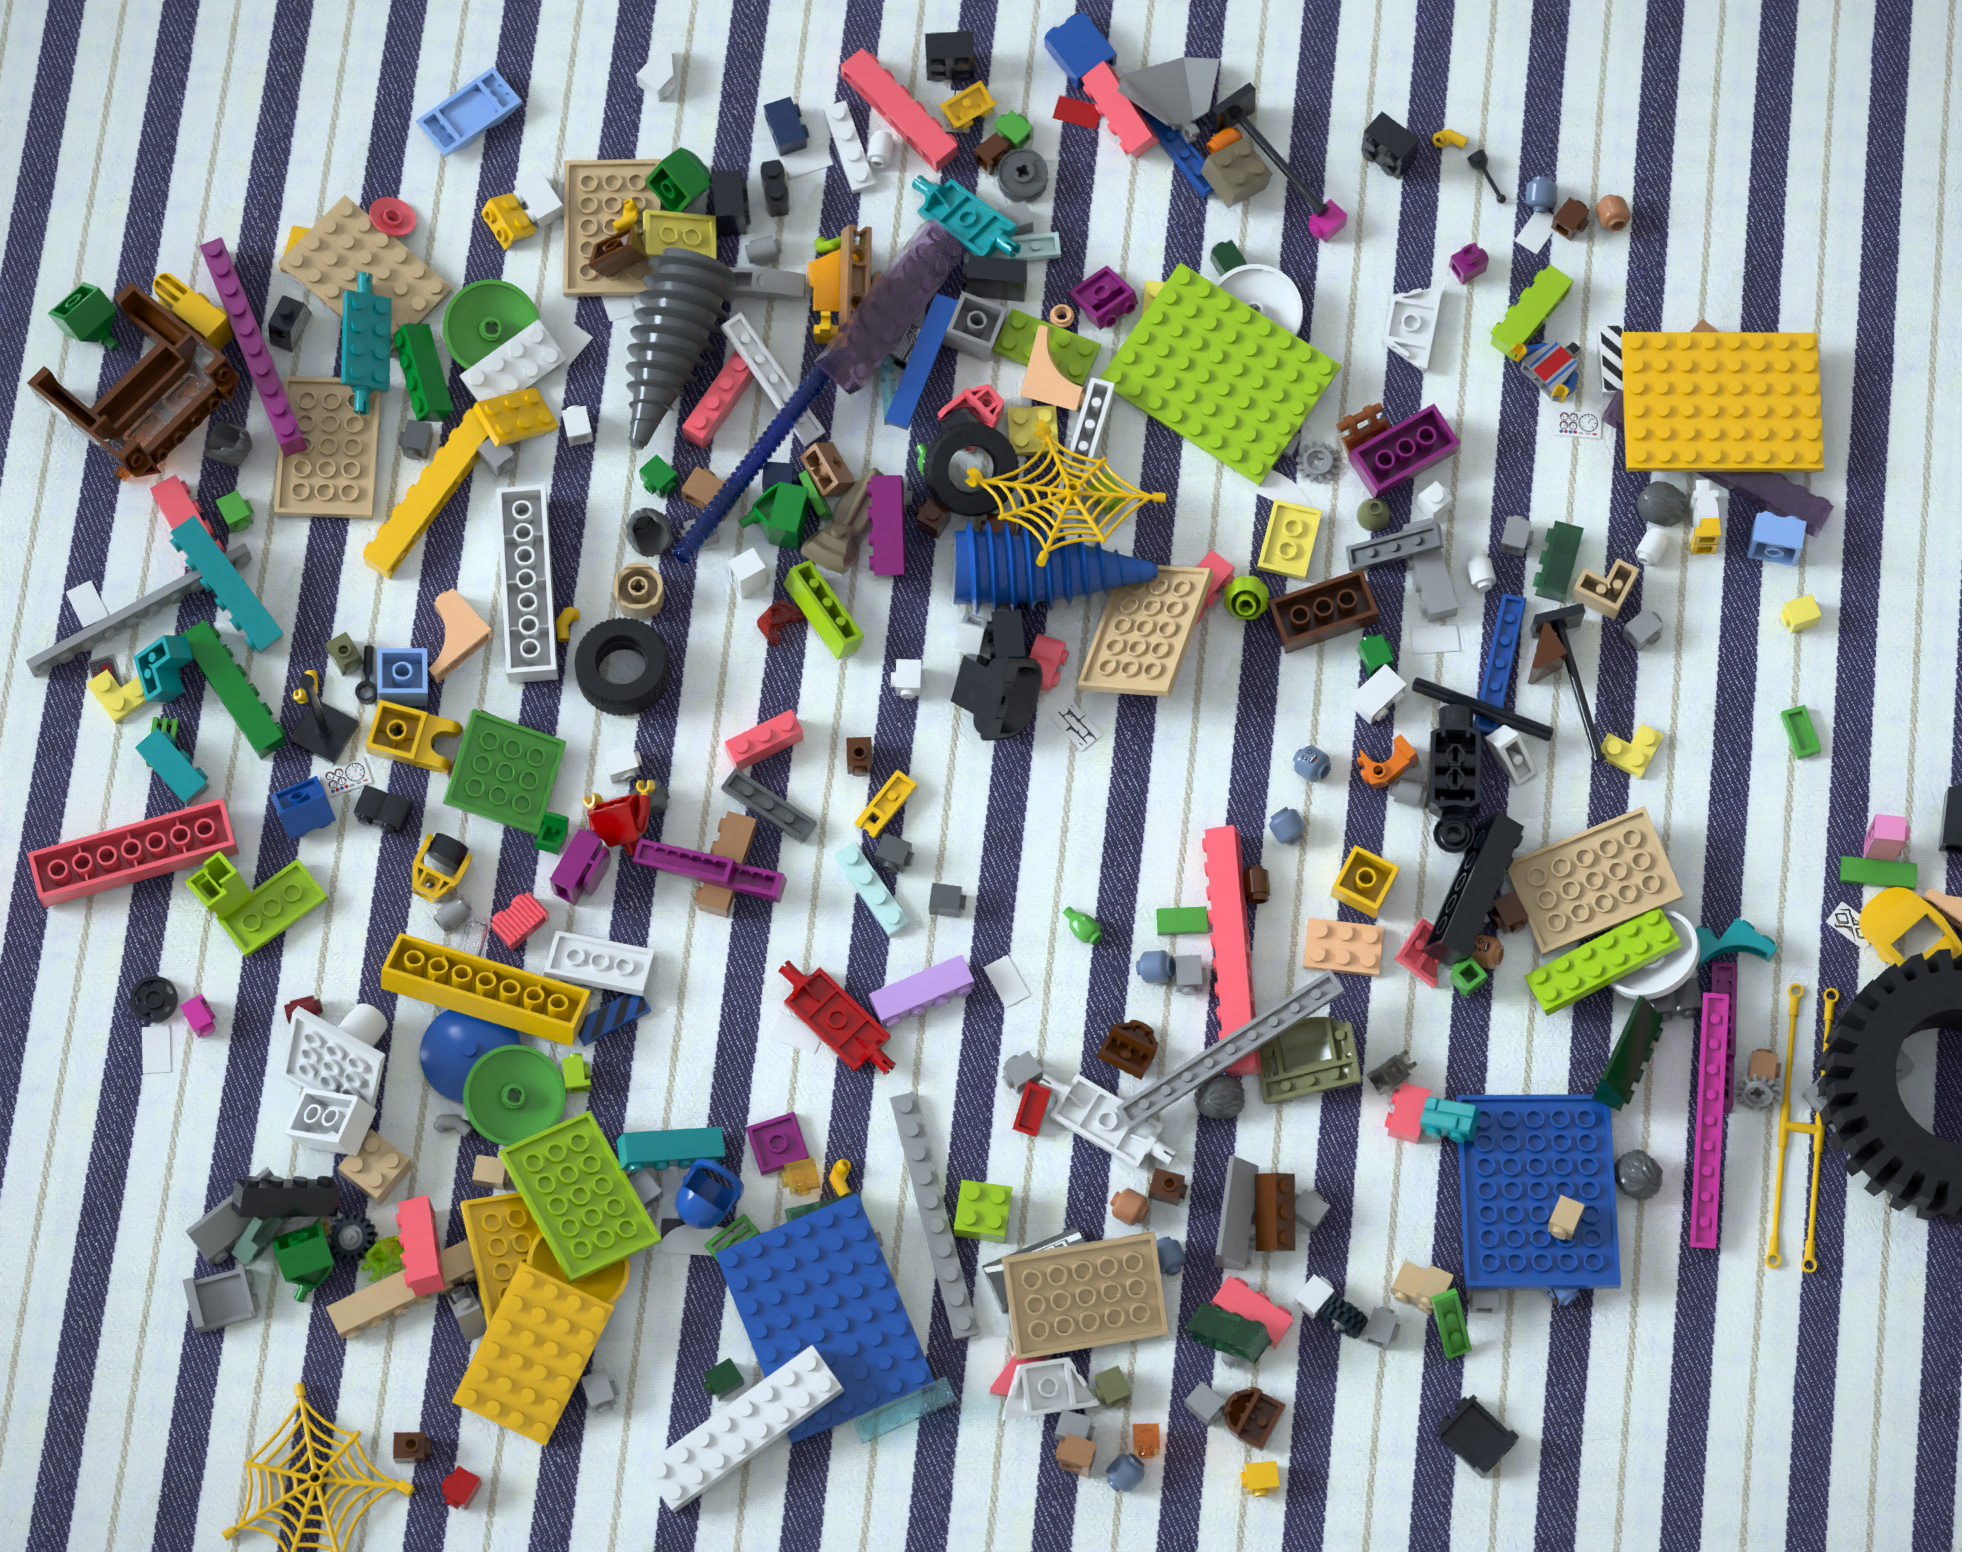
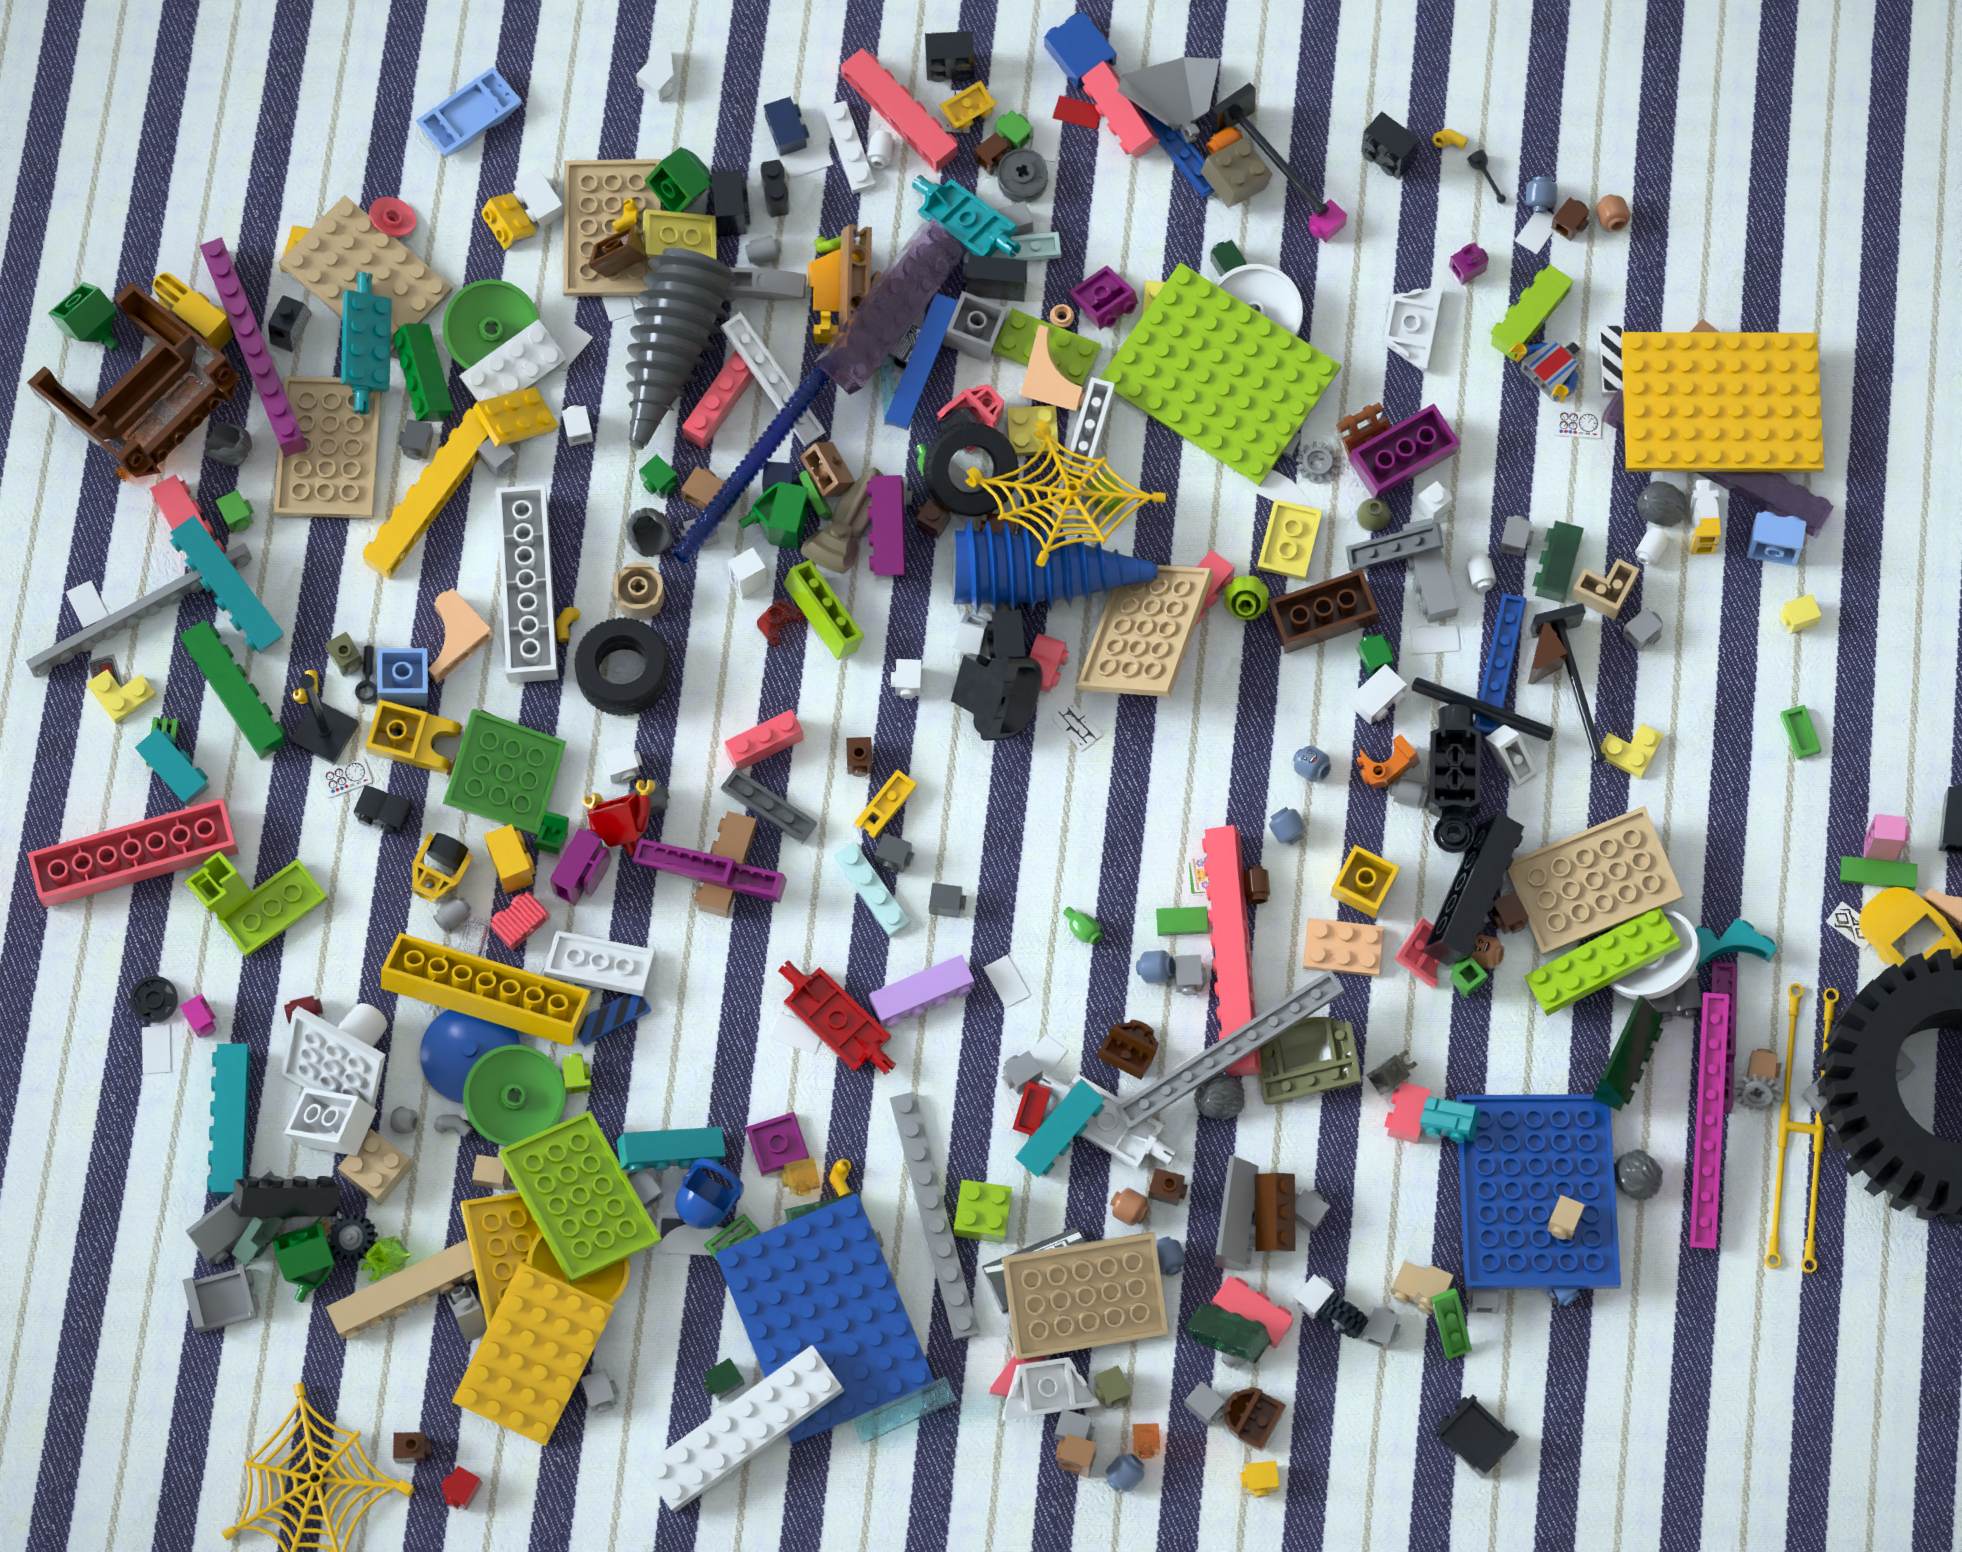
(159, 667): teal brick -> none
(230, 1118): none -> teal brick
(303, 807): blue slope -> none
(403, 1120): none -> light grey piece
(421, 1246): coral brick -> none
(509, 858): none -> yellow brick
(1048, 1054): none -> white sticker
(1059, 1128): none -> teal brick
(1197, 876): none -> sticker

